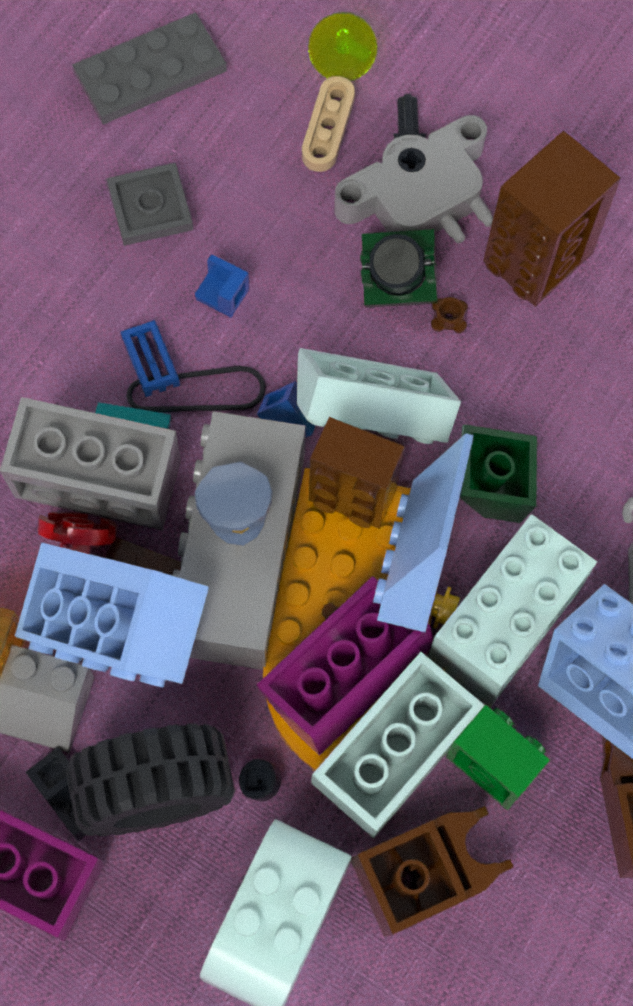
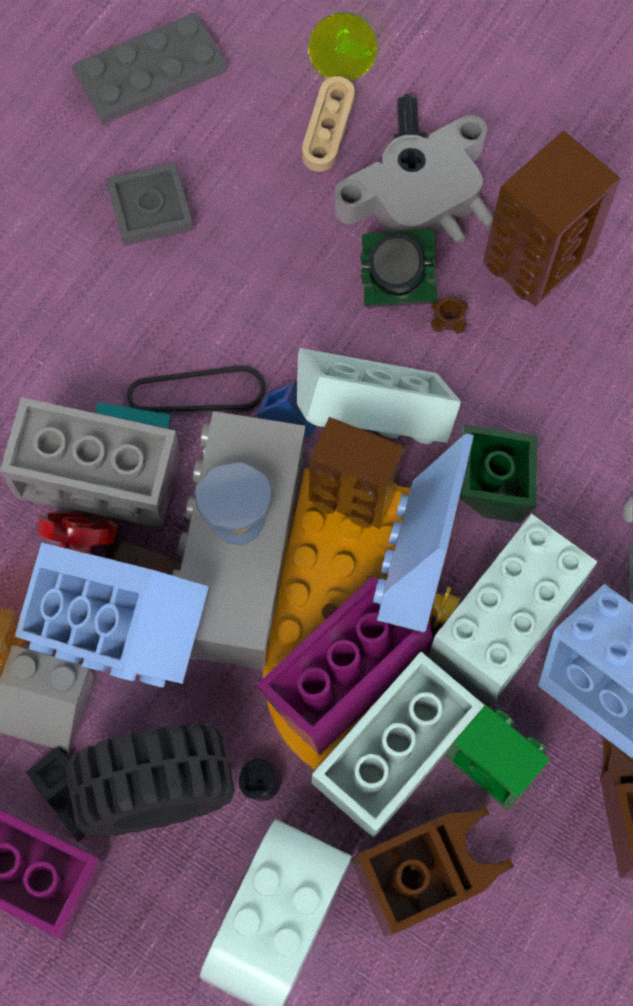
(159, 382): blue tile -> none
(223, 286): blue panel -> none

